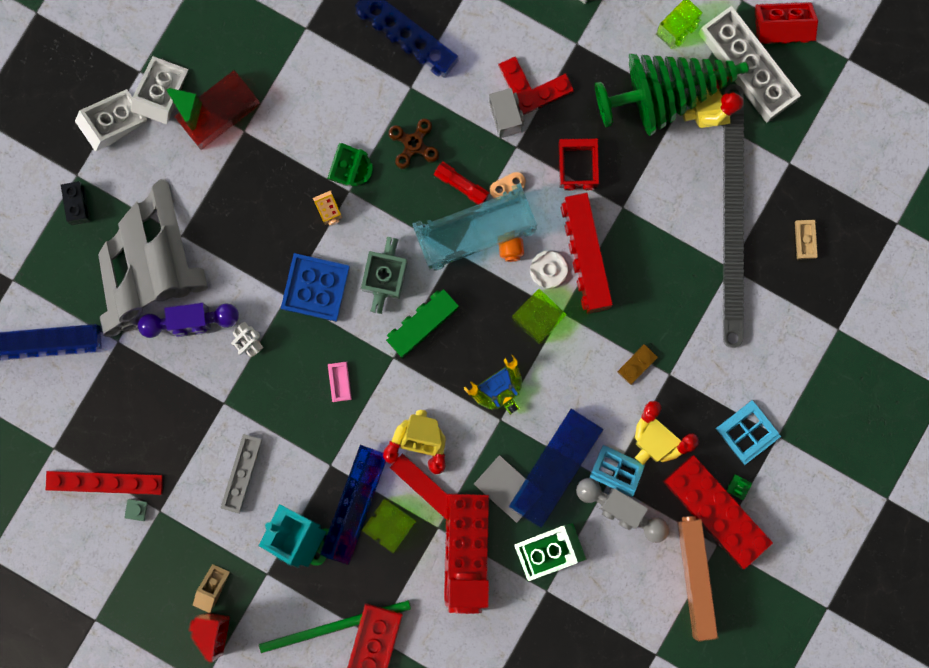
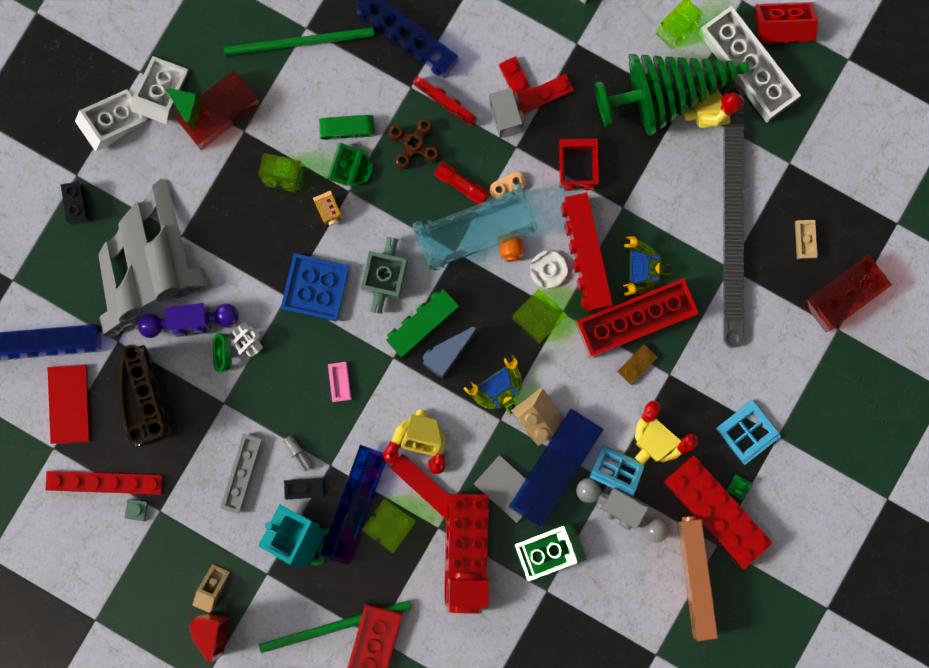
(68, 404): none -> red tile
(137, 404): none -> dark brown panel
(222, 352): none -> green plate
(281, 172): none -> clear neon green brick
(297, 453): none -> light grey axle
(299, 41): none -> green piece
(303, 488): none -> black plate
(346, 127): none -> green beam
(439, 96): none -> red plate
(445, 354): none -> sand blue slope
(538, 416): none -> tan slope
(636, 318): none -> red brick
(643, 267): none -> torso
(847, 293): none -> clear red brick

